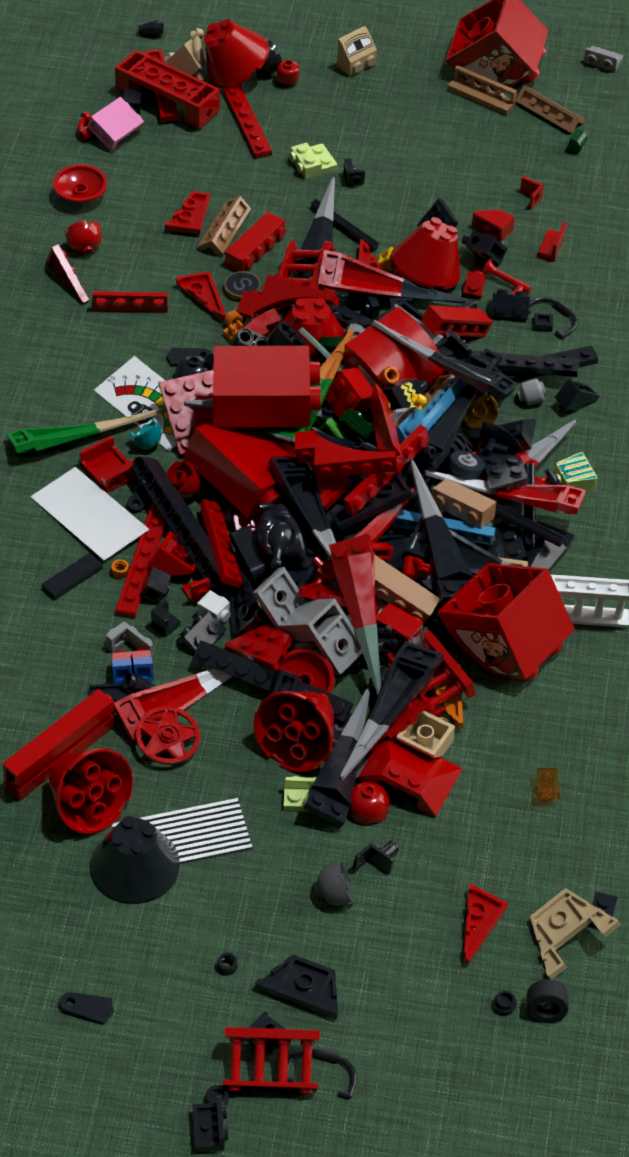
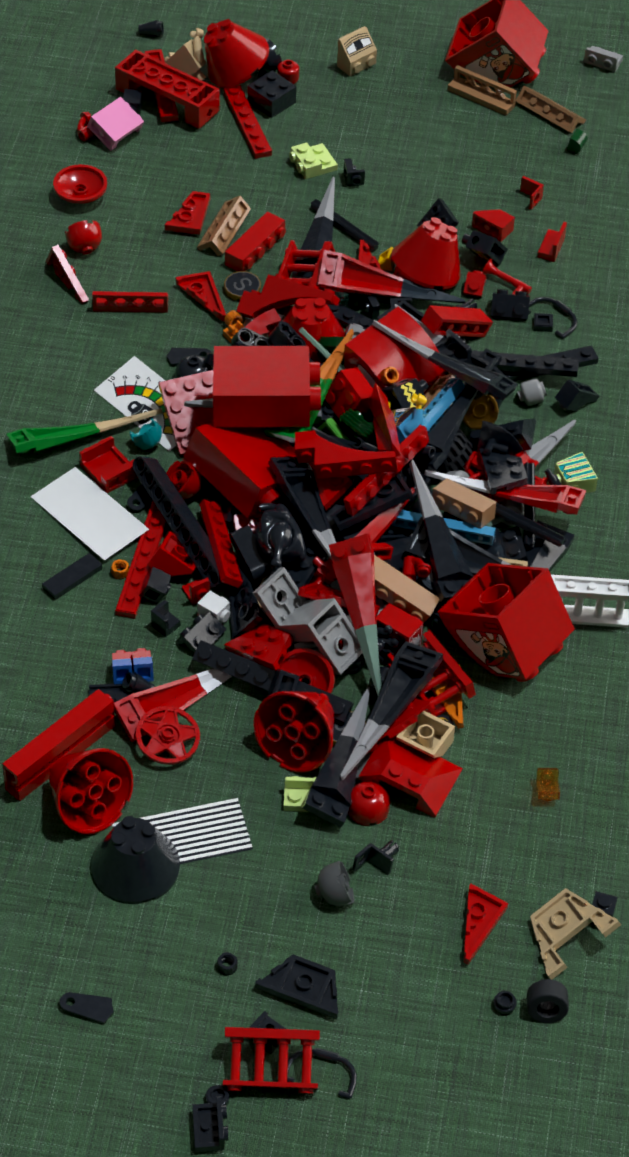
(124, 633): light grey bracket -> none
(271, 94): none -> black brick
(466, 464): black wheel -> none

